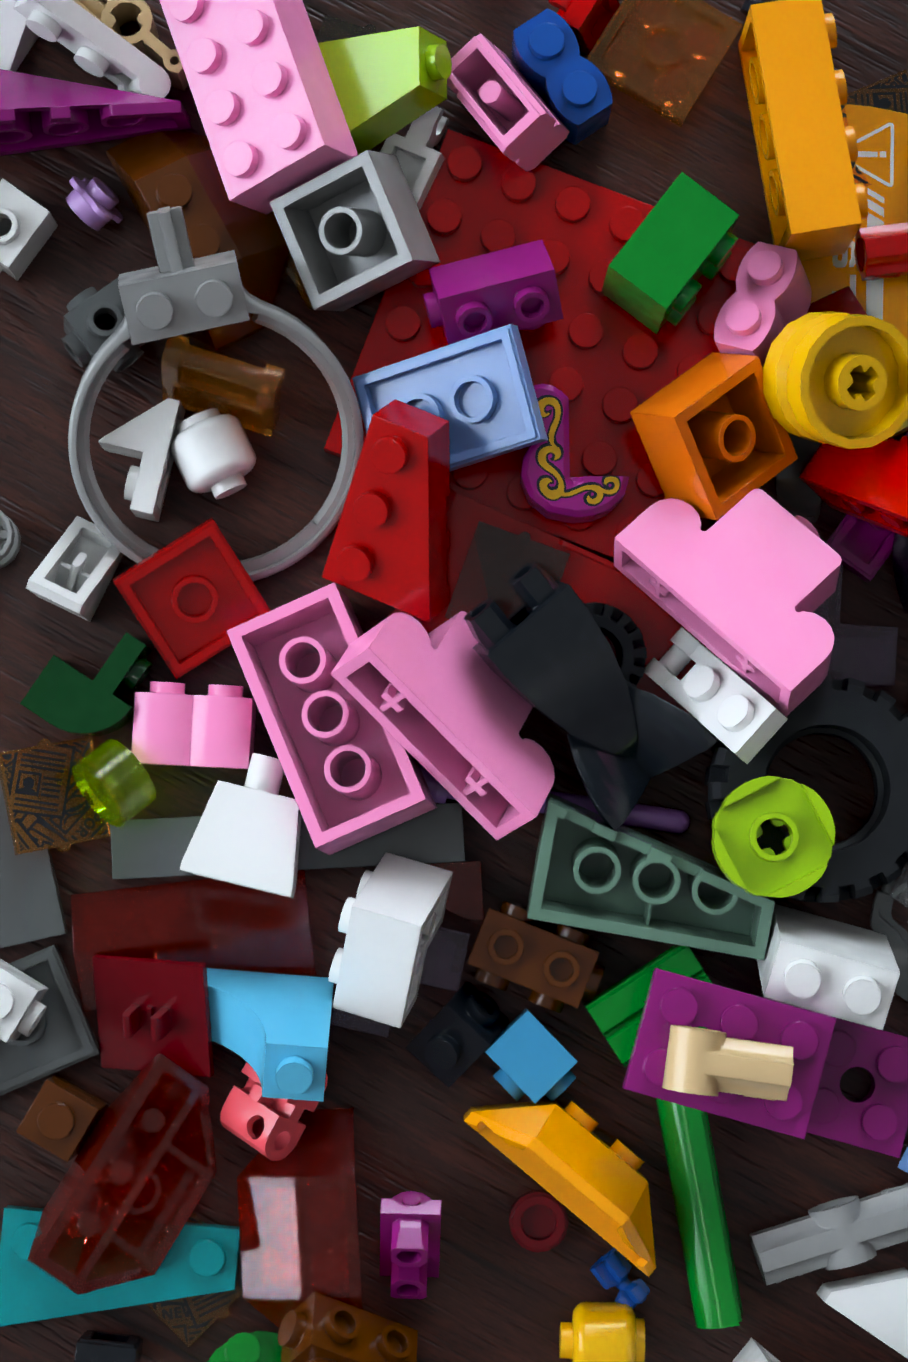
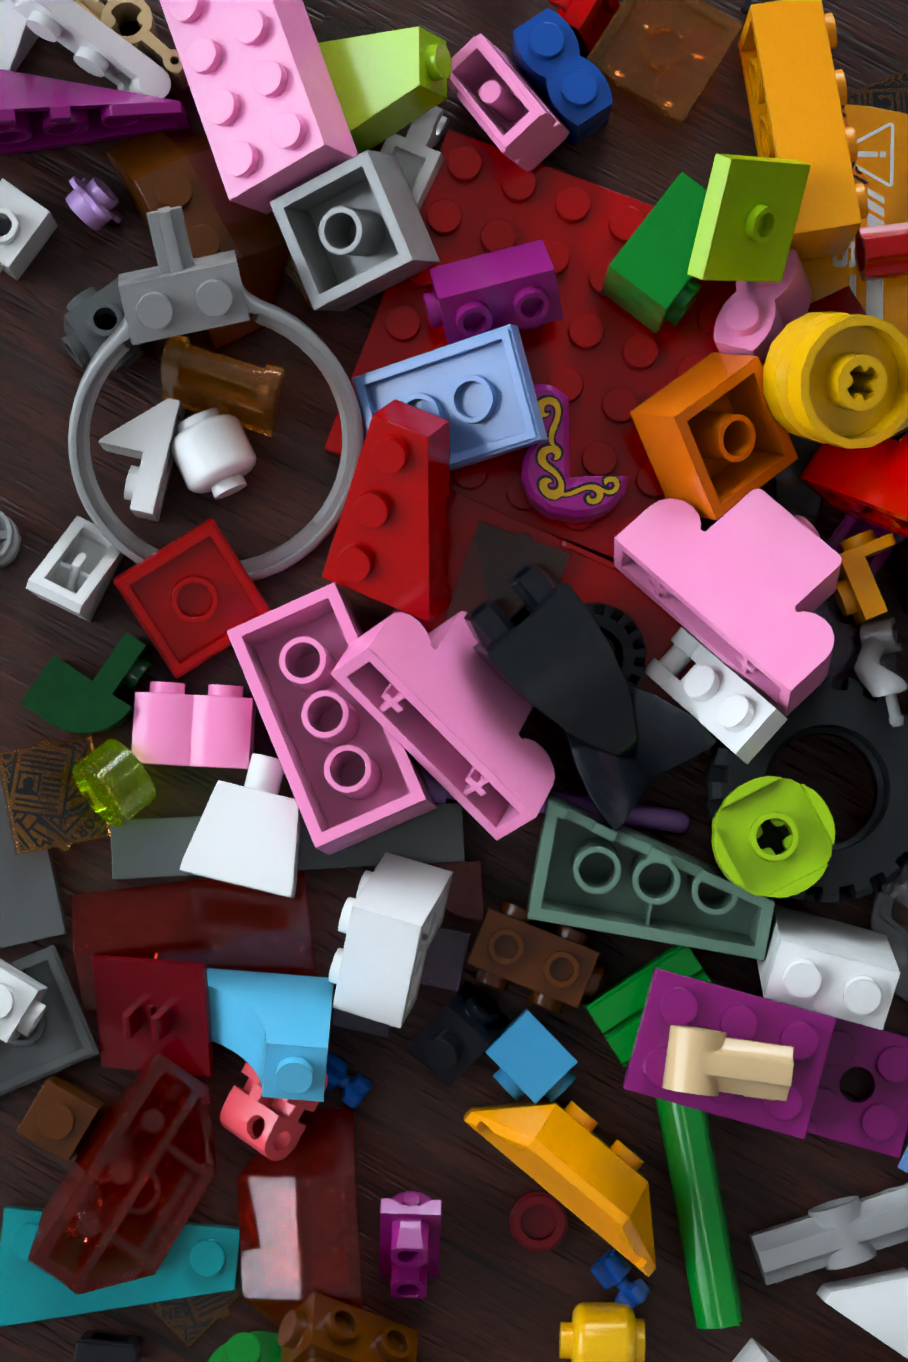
(353, 1088): none -> blue piece
(748, 218): none -> lime plate
(856, 585): none -> light orange bracket
(876, 640): none -> light grey piece

